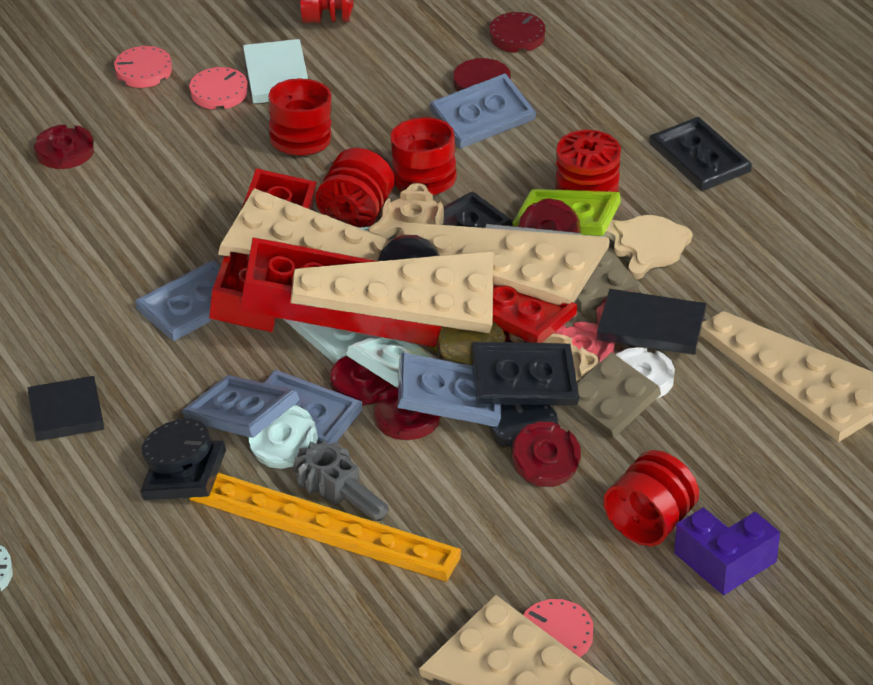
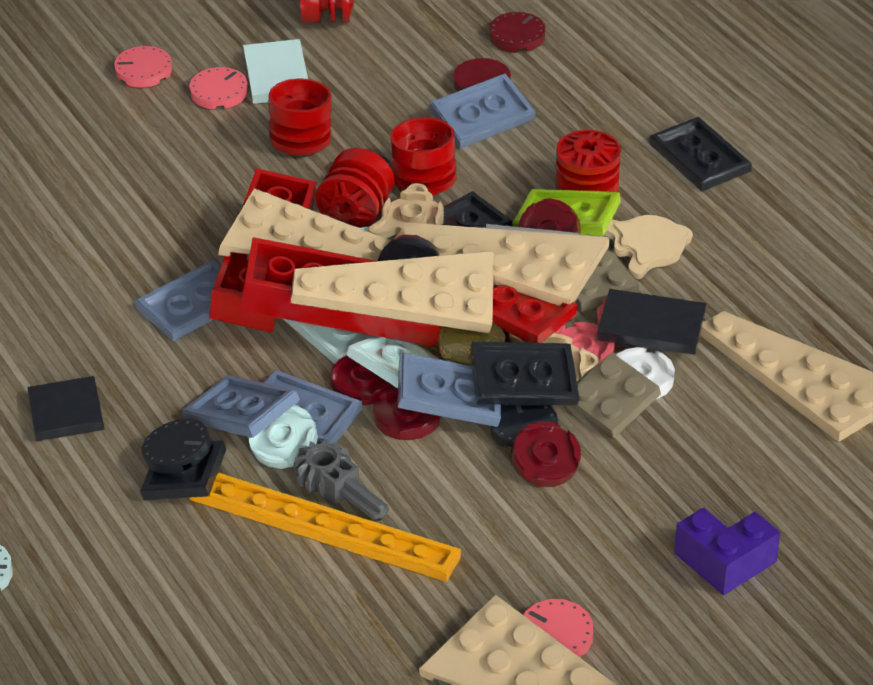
(64, 147): dark red tile -> none
(651, 497): red wheel -> none

